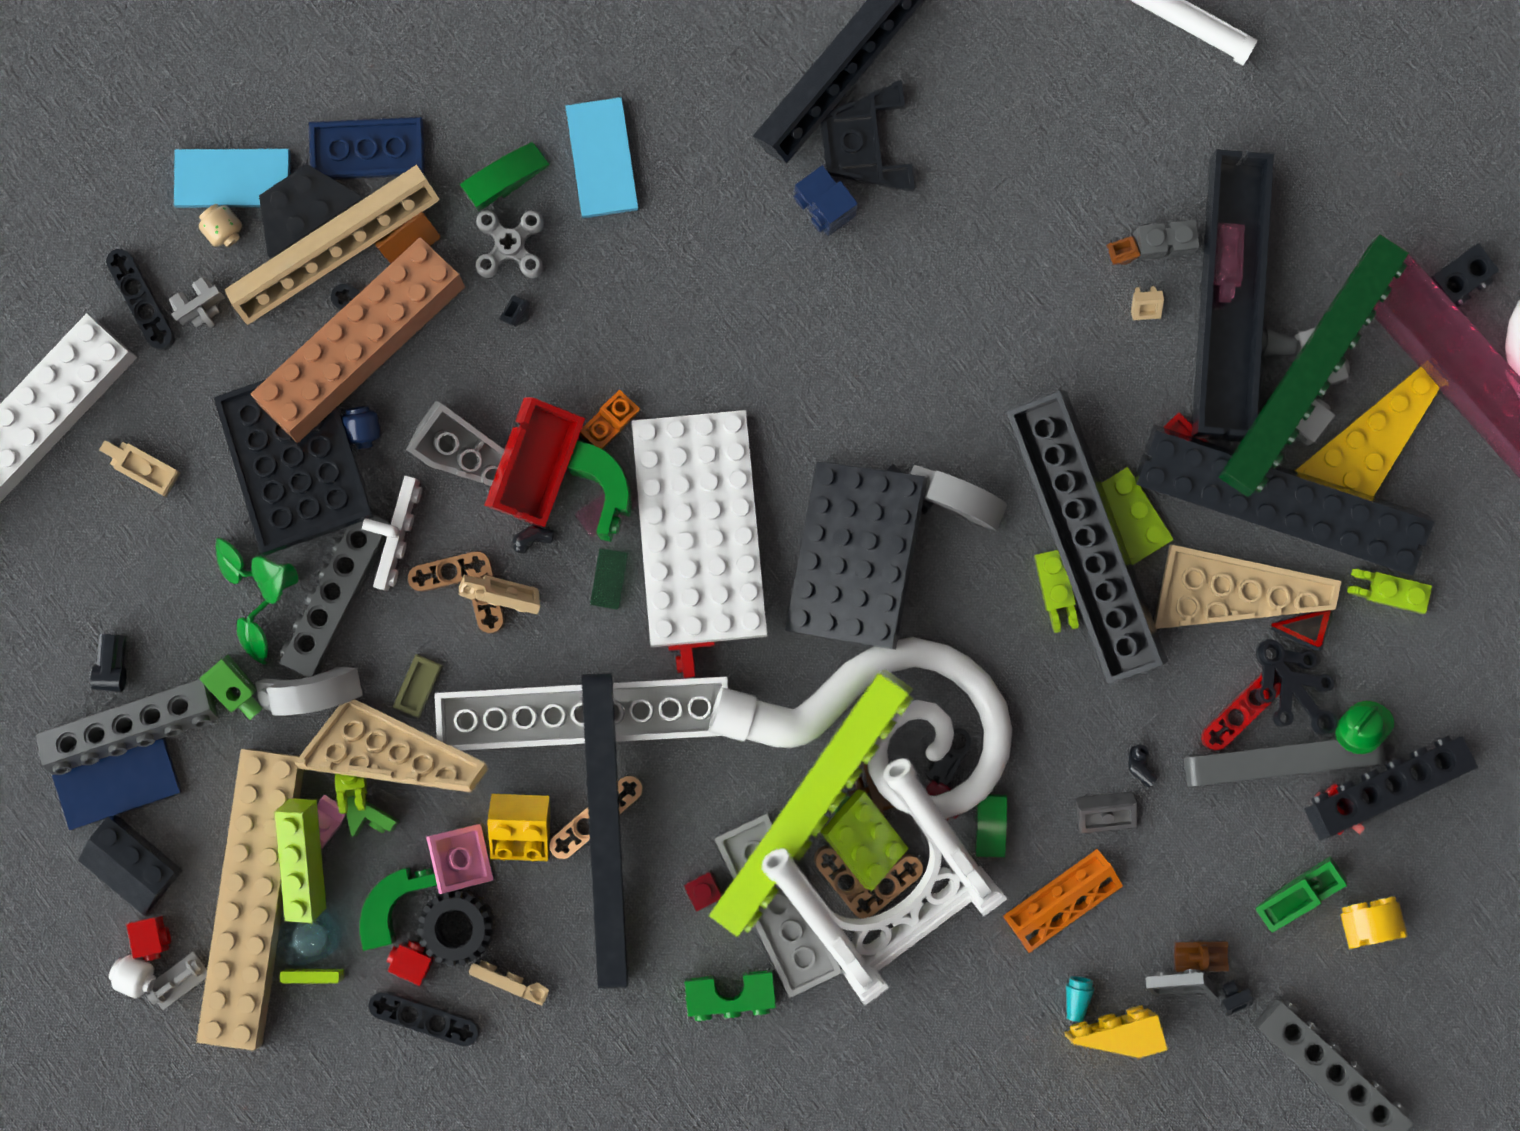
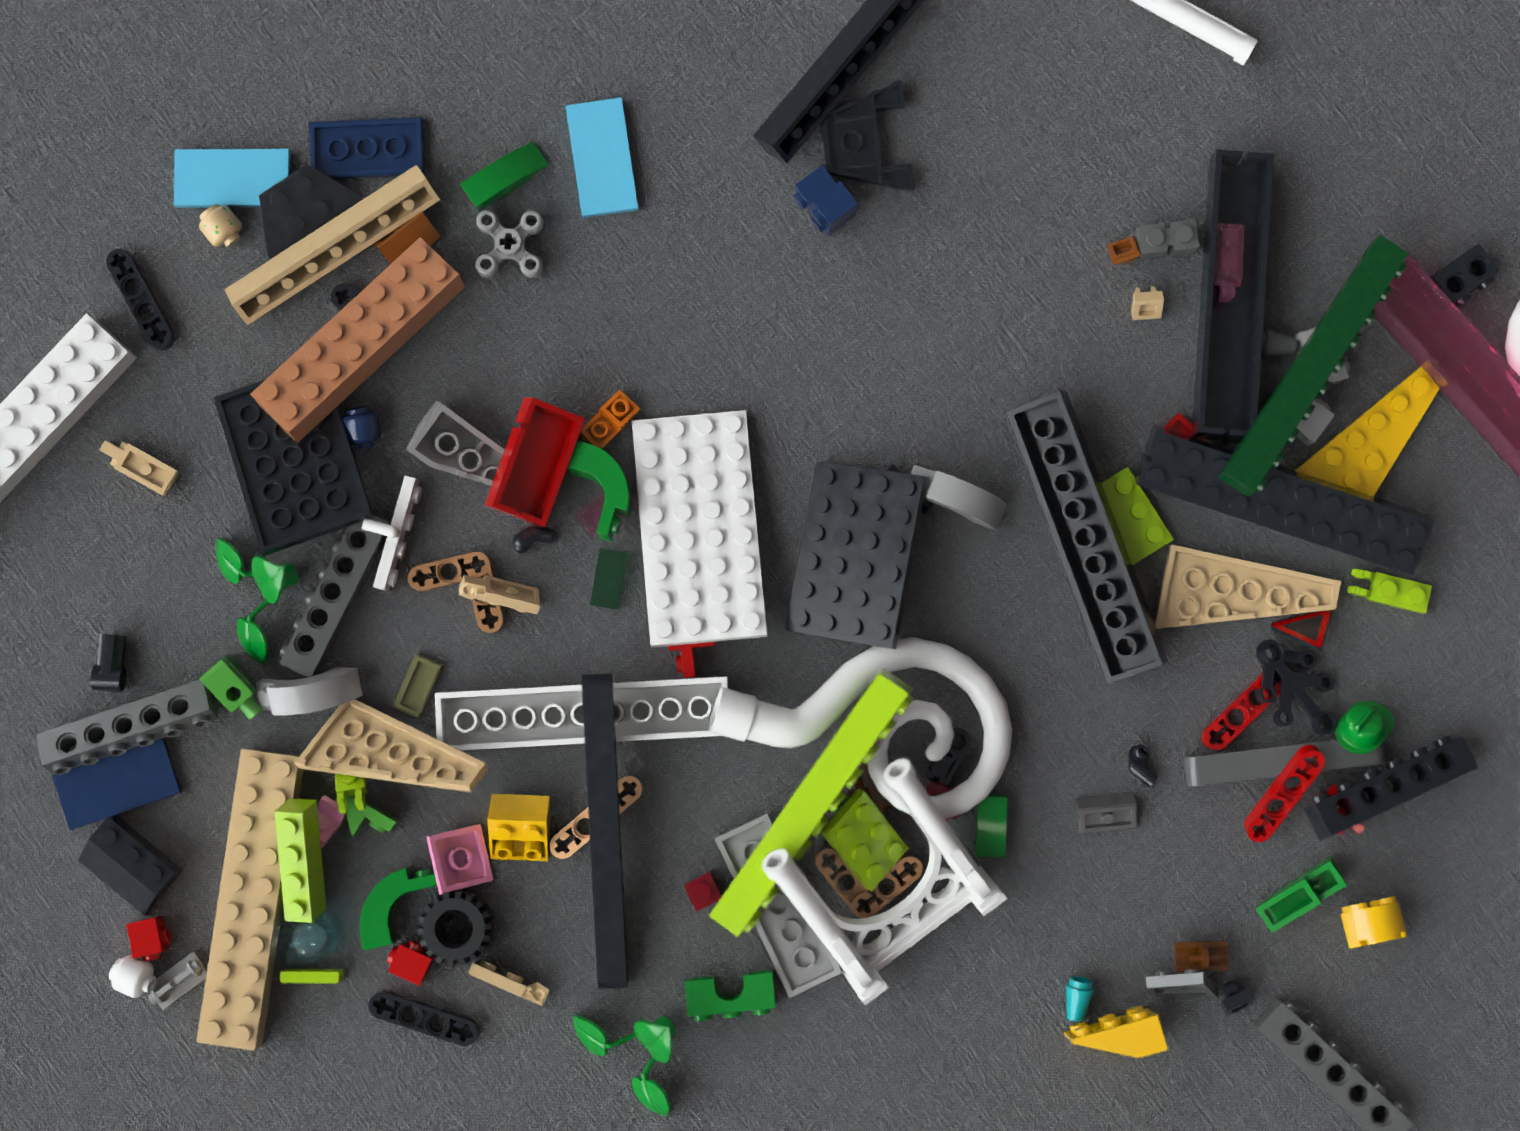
(200, 308): light grey hips -> none
(516, 311): black slope -> none
(655, 1038): none -> green plant
(1056, 588): lime hinge -> none
(1061, 897): orange fence -> none
(1288, 795): none -> red beam

